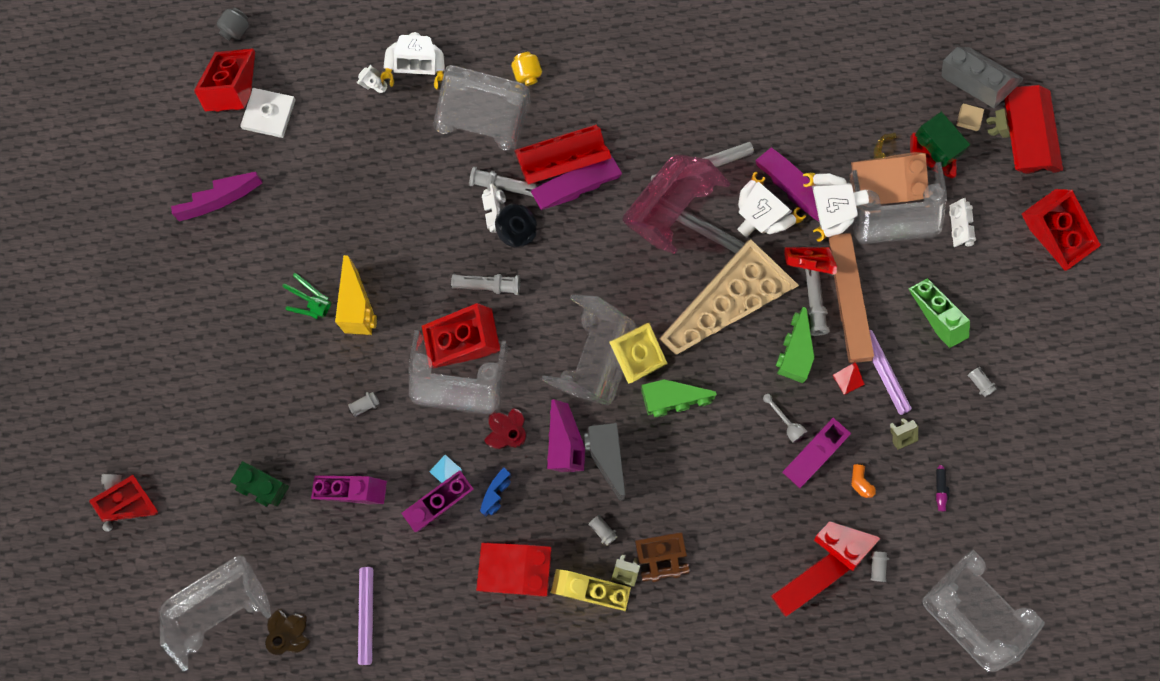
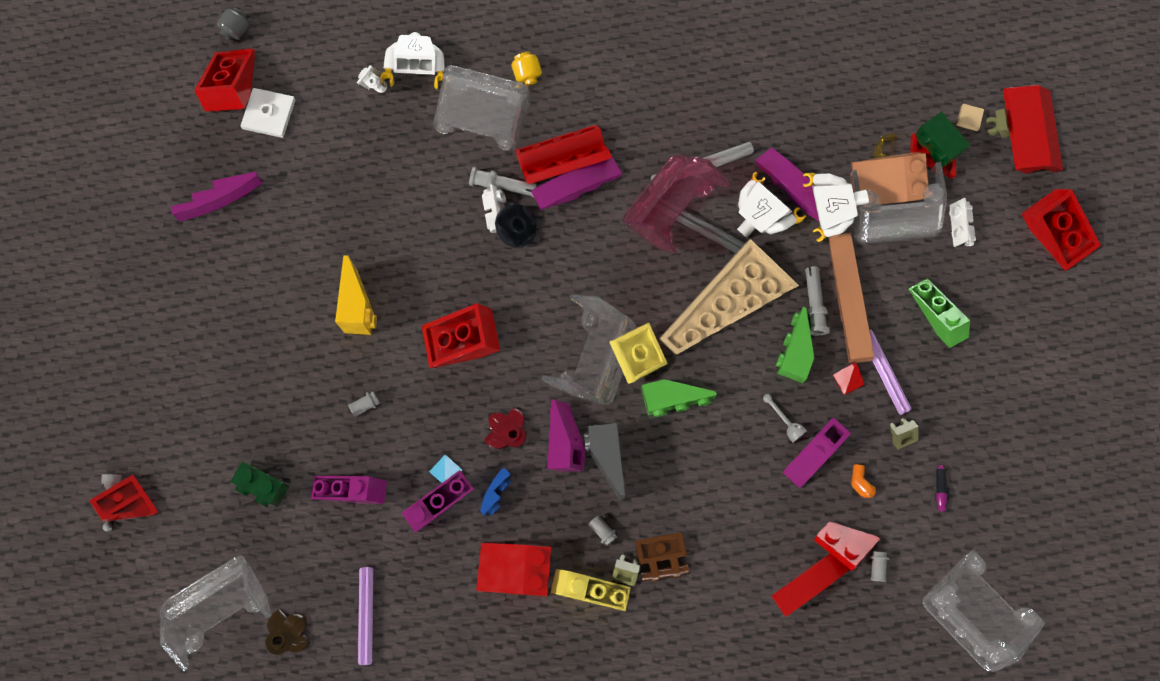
(318, 305): green plant -> none
(454, 392): clear windscreen -> none
(496, 284): light grey pin -> none
(811, 258): red wing -> none
(979, 75): dark grey slope -> none
(982, 382): light grey pin -> none

